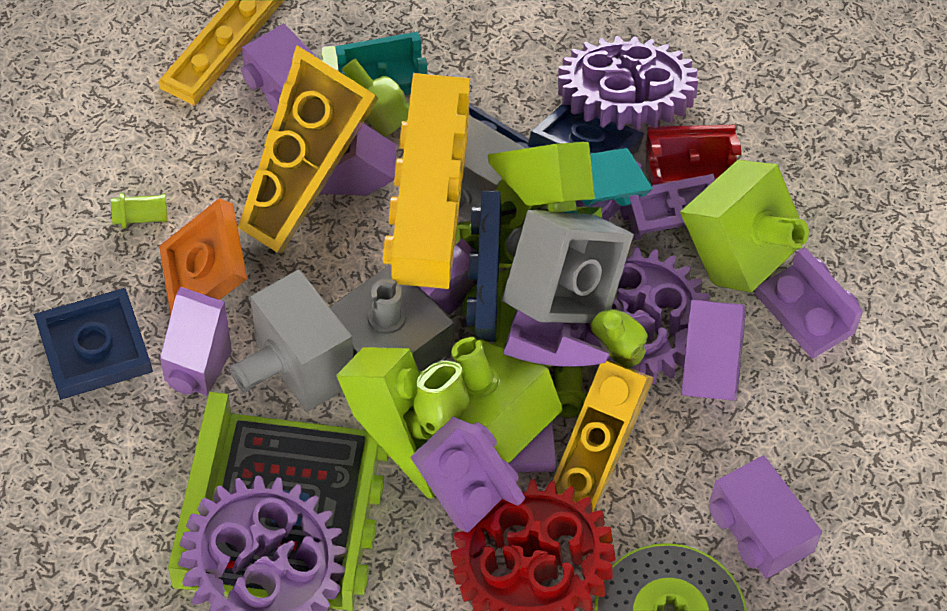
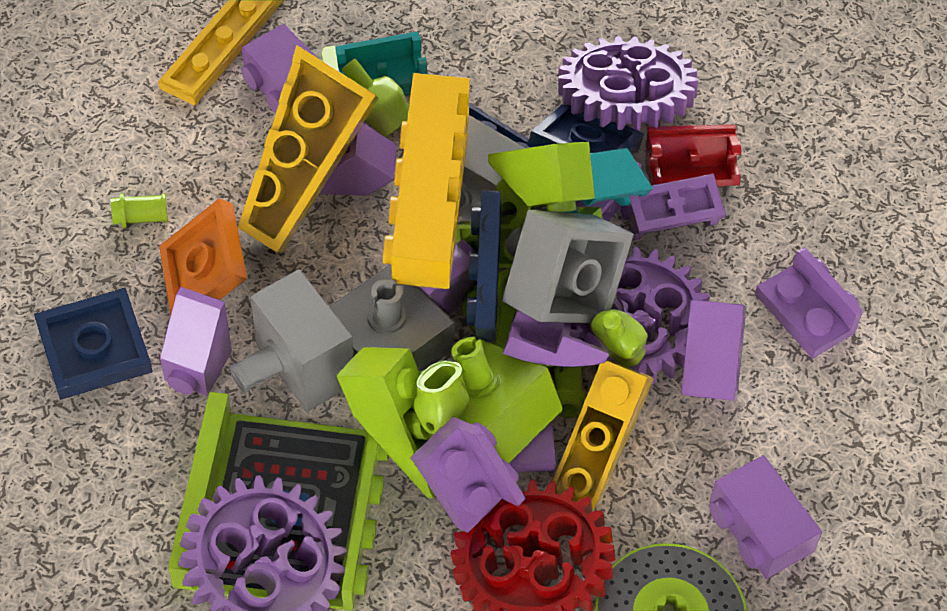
(745, 225): lime brick -> none

